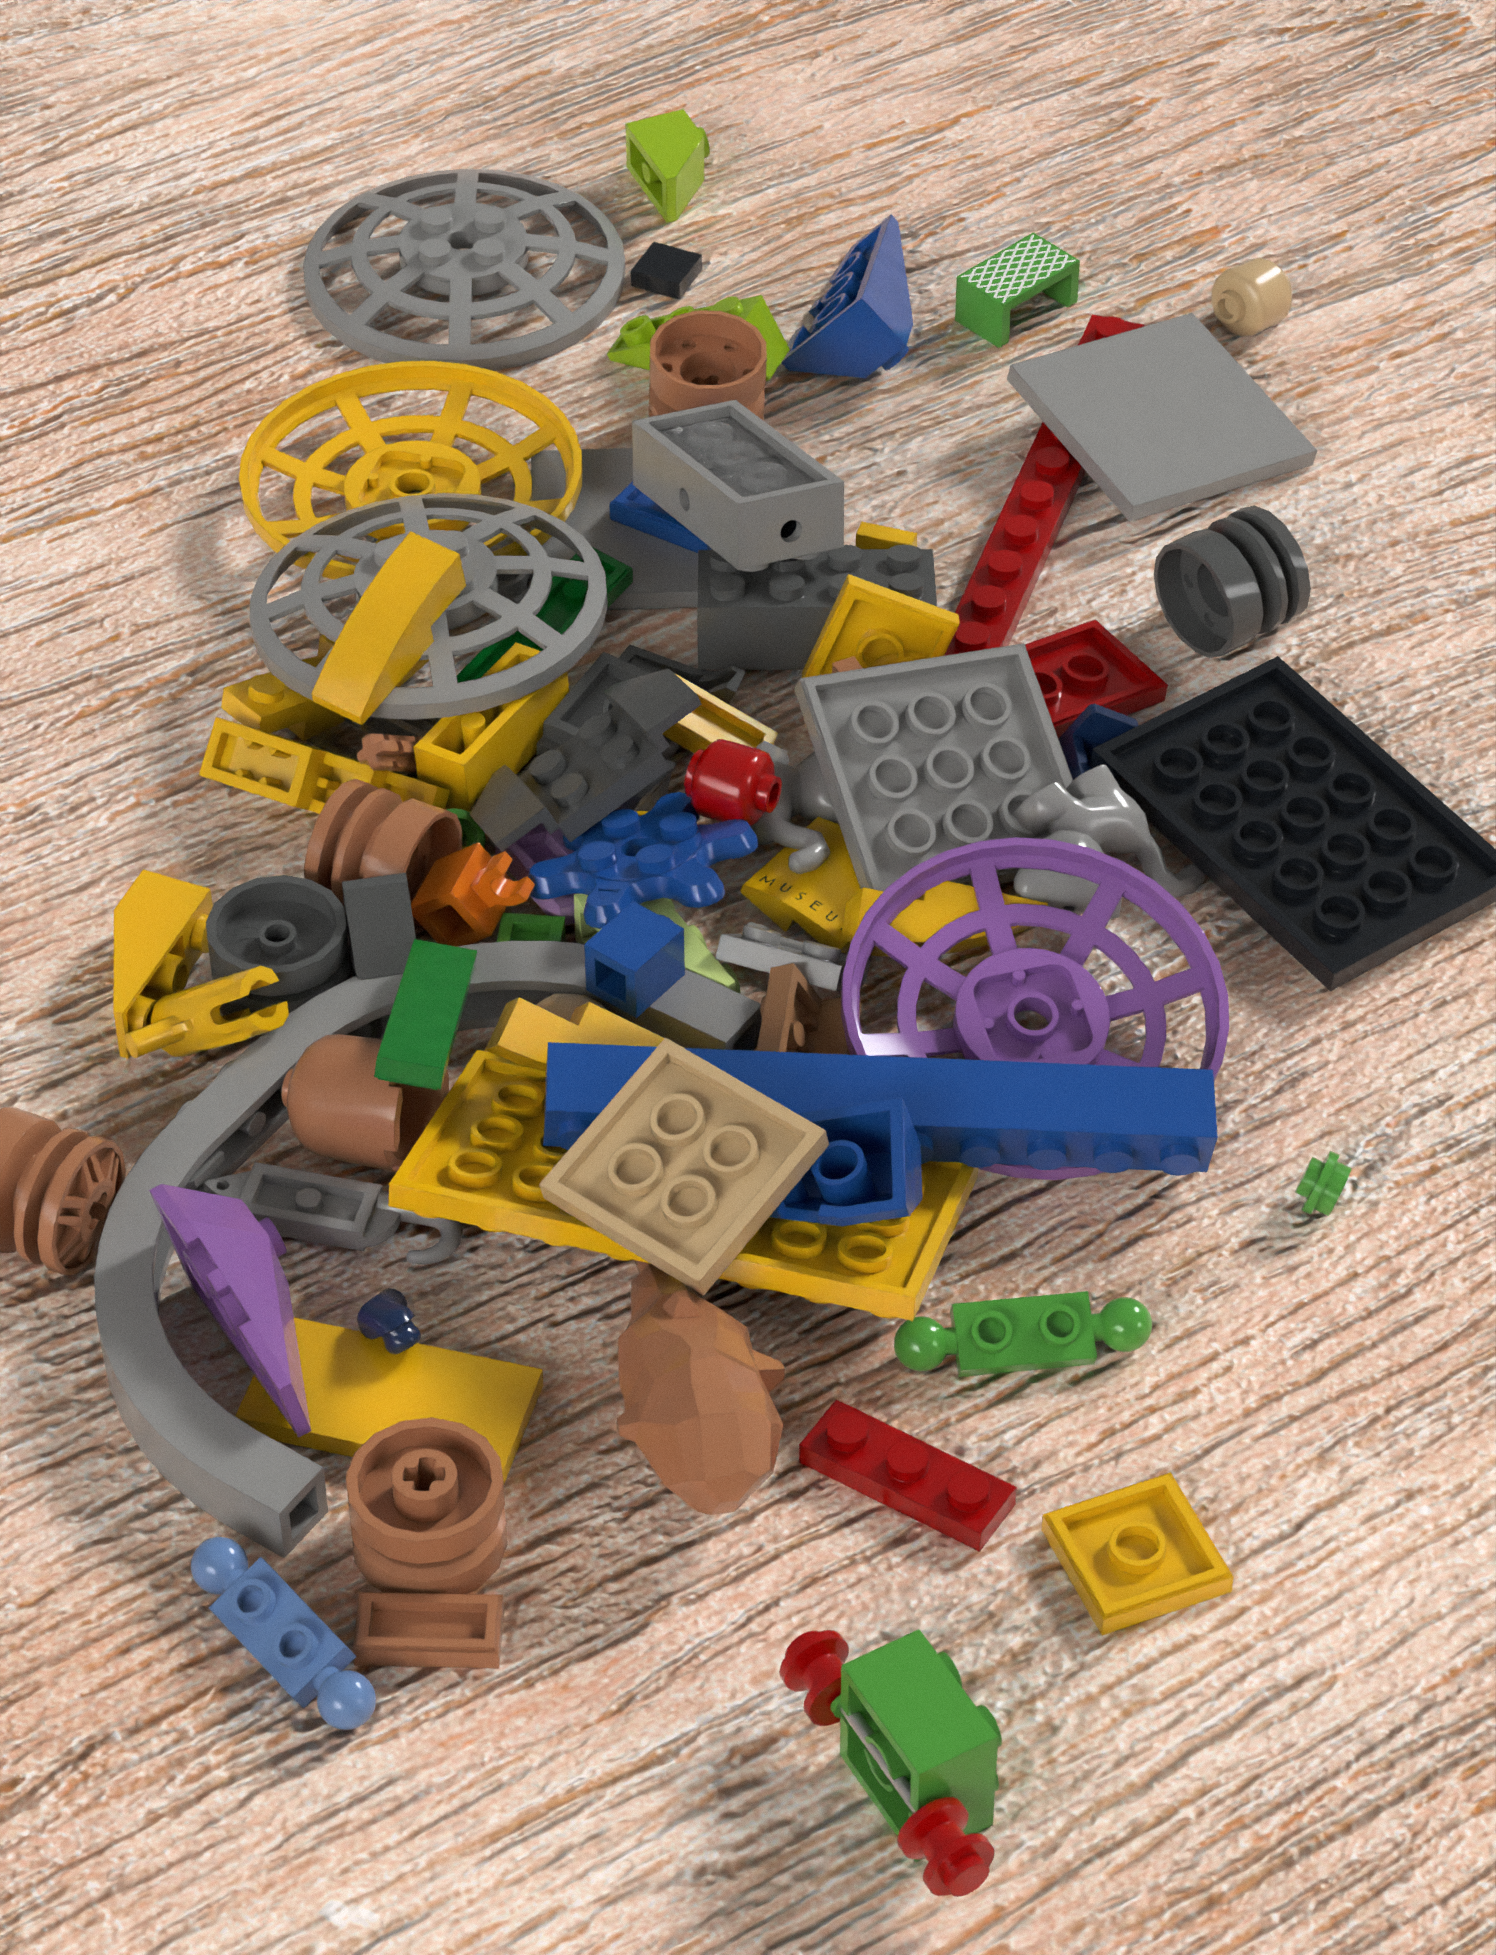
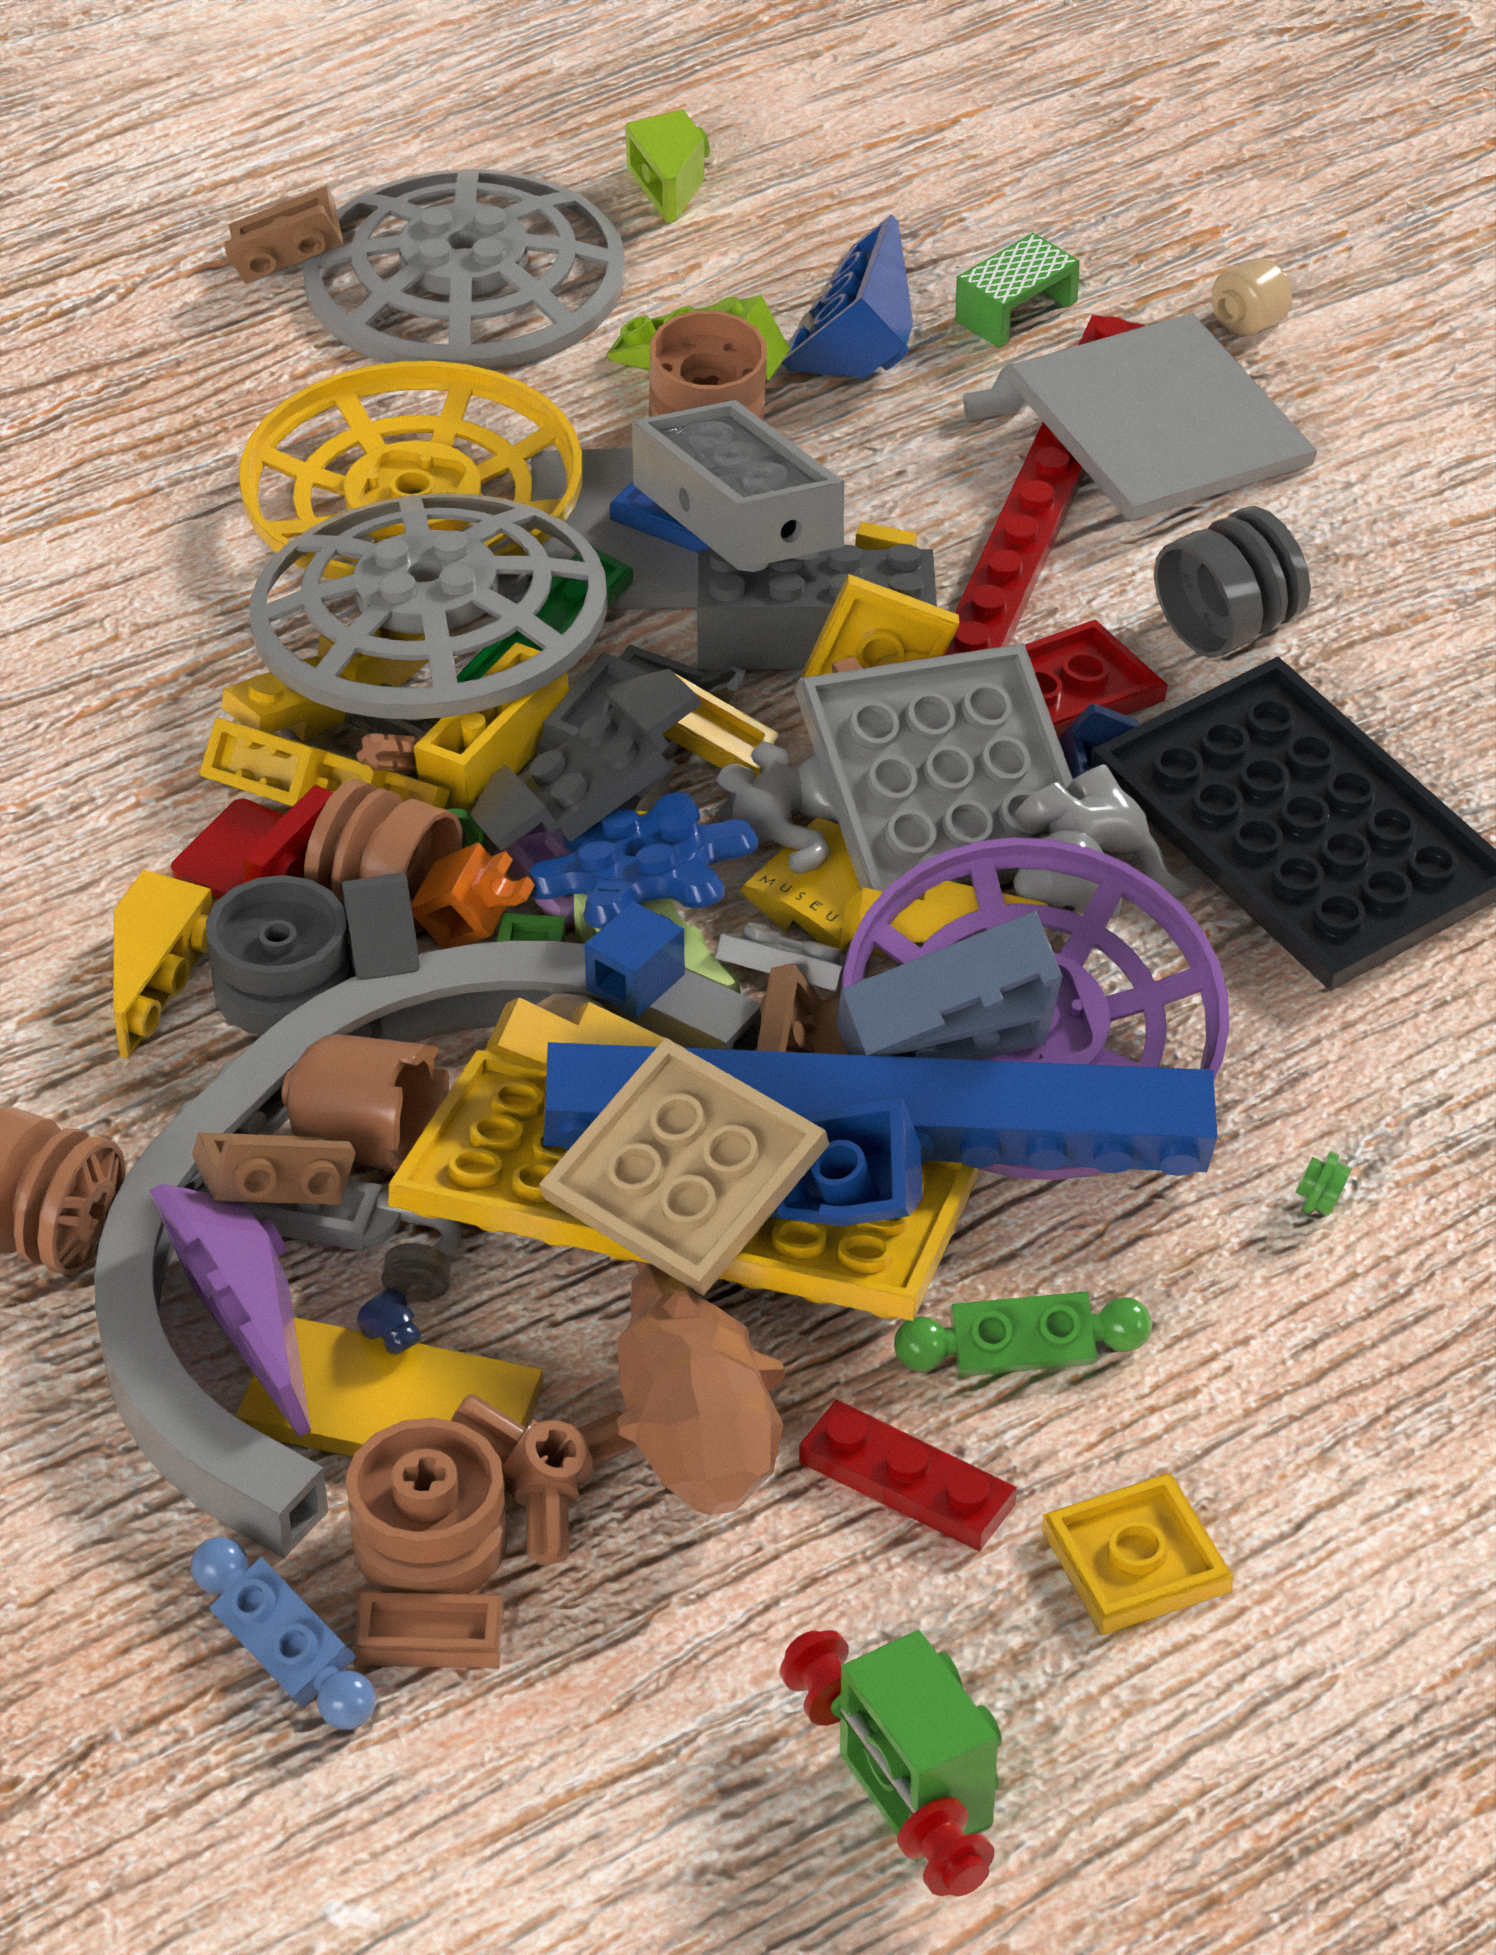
(192, 1020): yellow piece -> none
(250, 844): none -> red bracket
(273, 1167): none -> medium nougat bracket
(284, 235): none -> medium nougat bracket
(389, 627): yellow slope -> none
(416, 1271): none -> clear smoke tile
(425, 1015): green tile -> none
(545, 1467): none -> nougat bush
(666, 270): black tile -> none
(732, 782): red head -> none
(959, 1001): none -> sand blue wedge
(995, 402): none -> light grey arm

